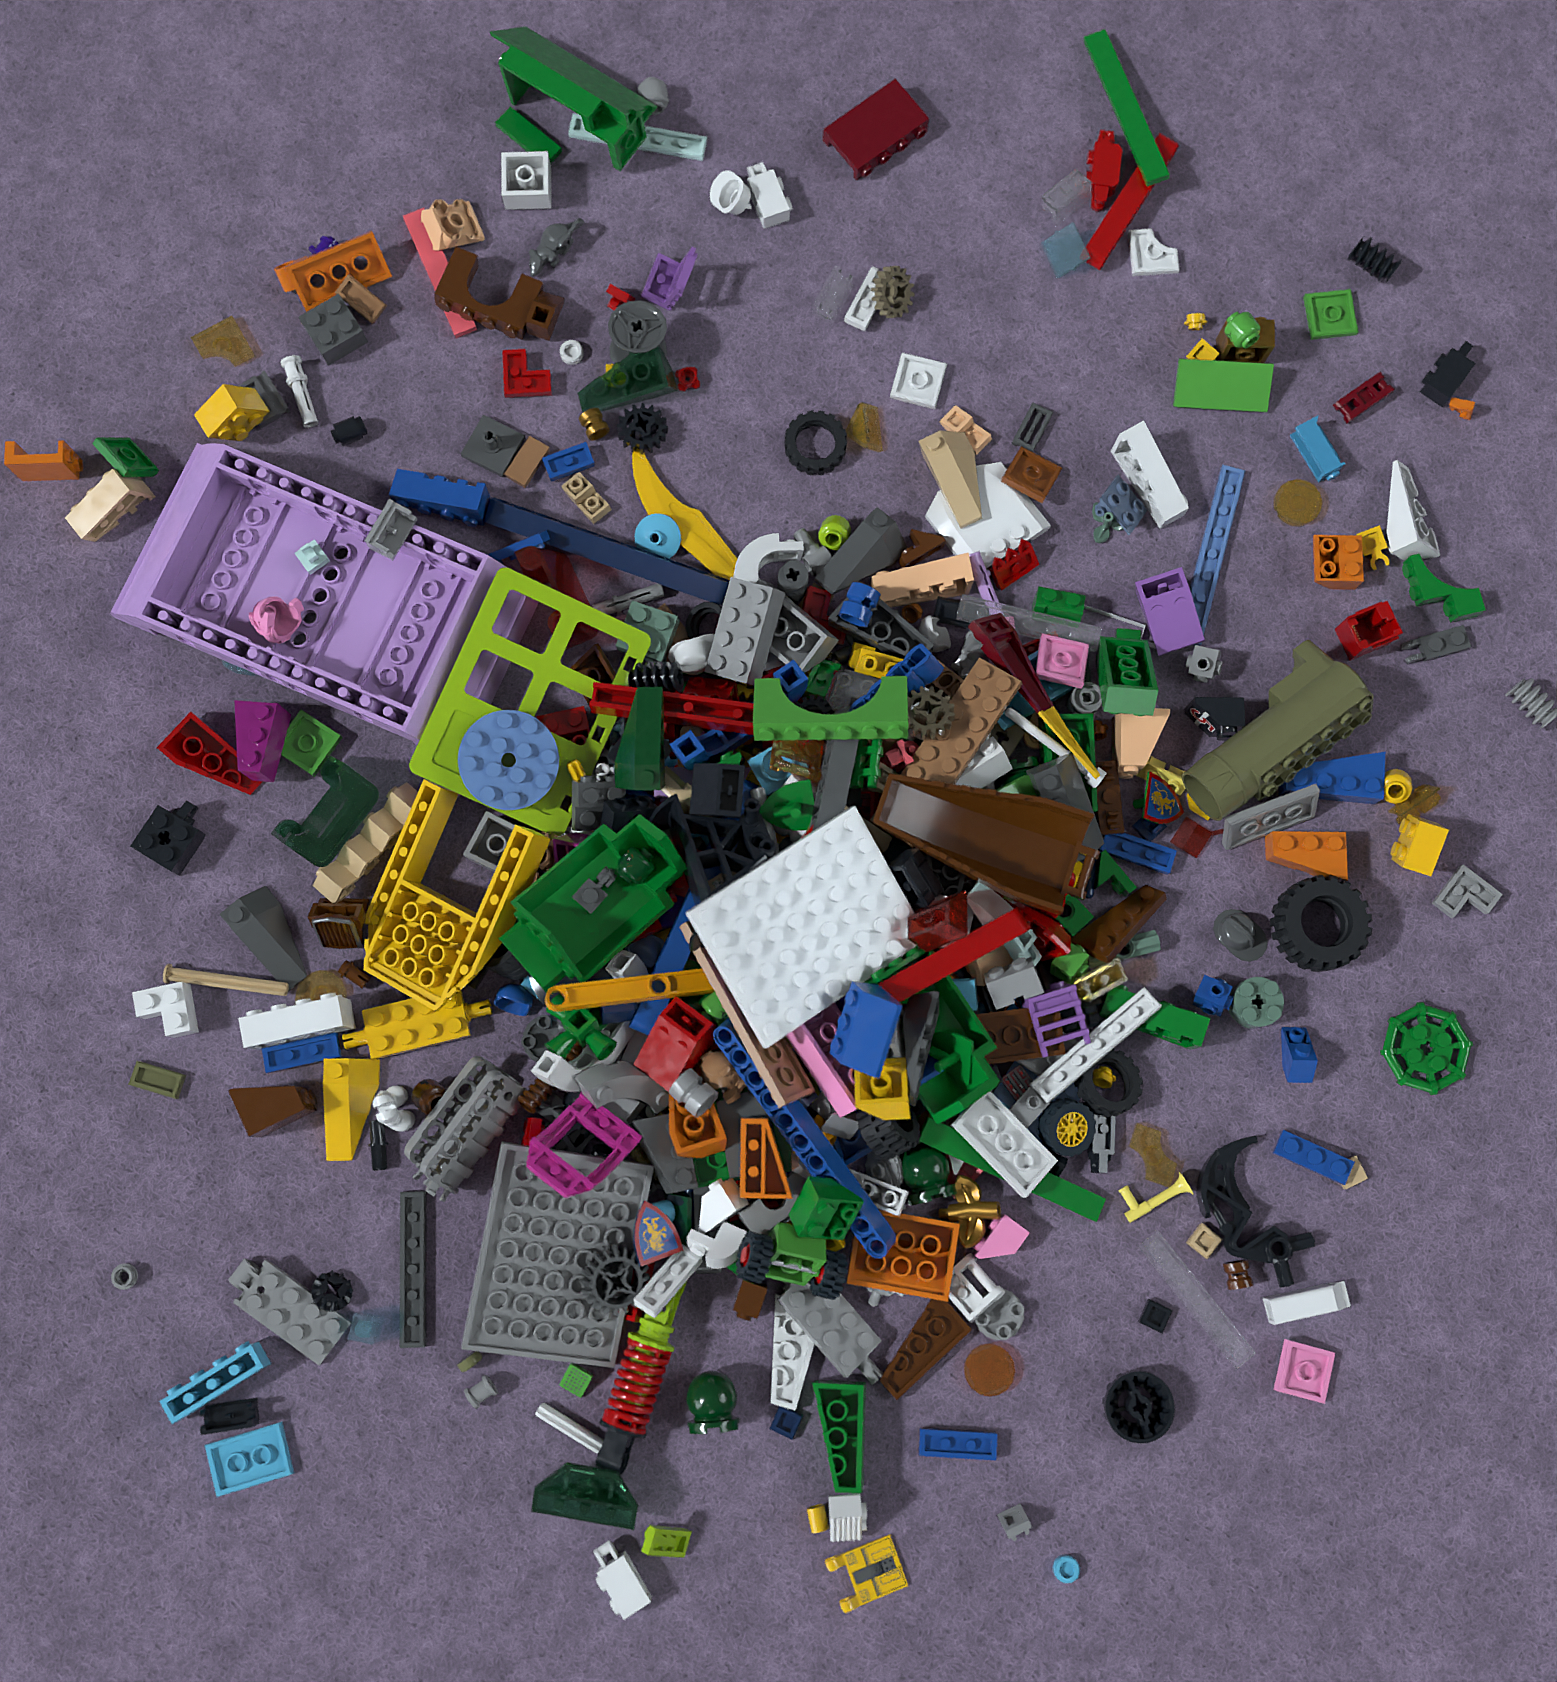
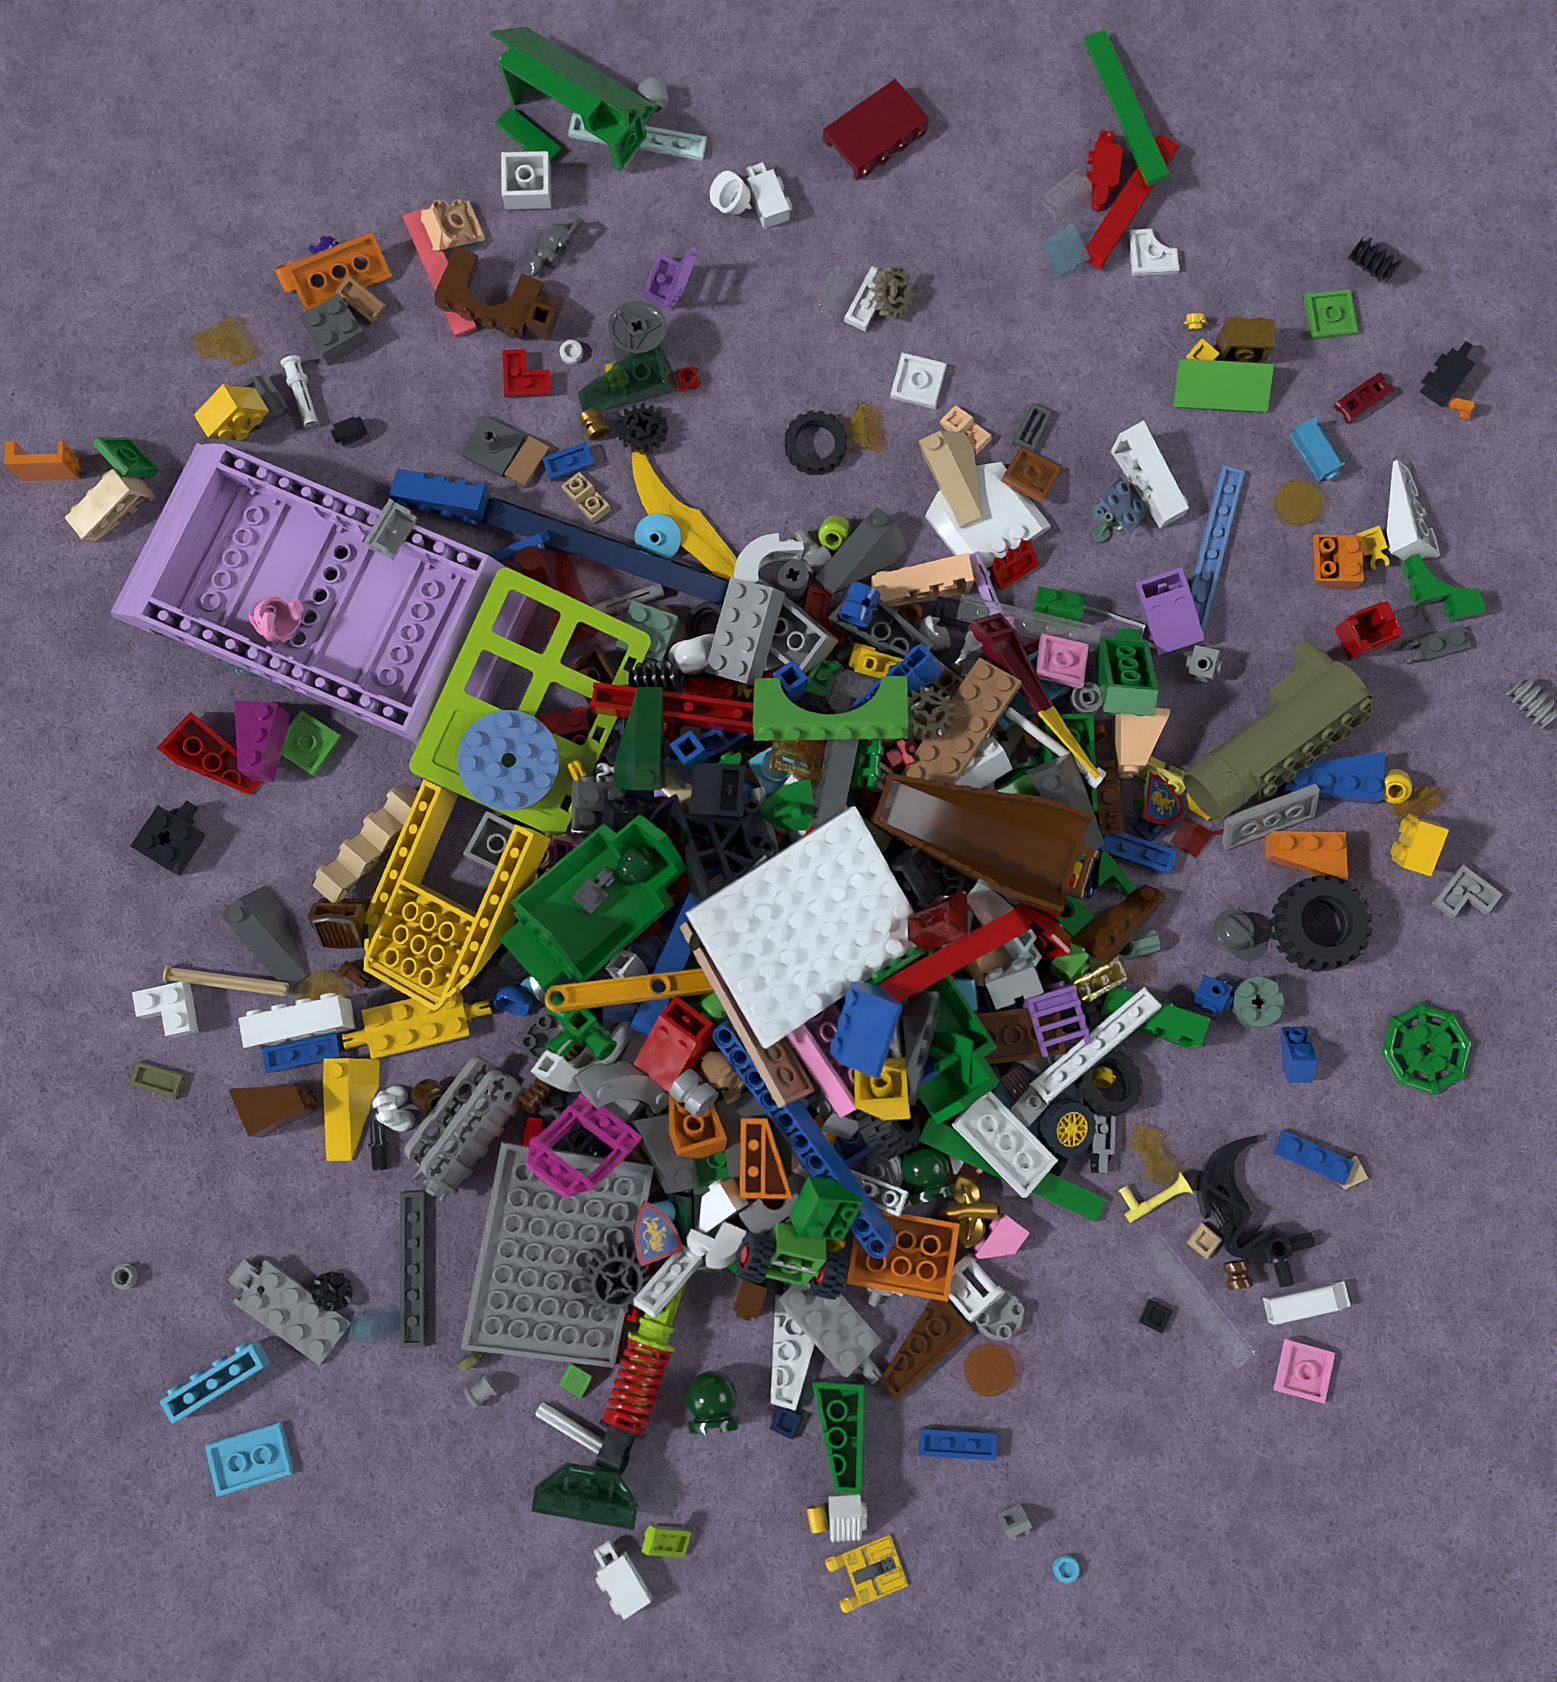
(230, 1416): black hinge -> none
(312, 557): light aqua tile -> none
(333, 817): clear green windscreen -> none
(619, 297): red tile -> none
(925, 544): reddish brown slope -> none
(1147, 1428): black gear -> none
(1217, 715): black slope -> none
(1242, 329): bright green head -> none

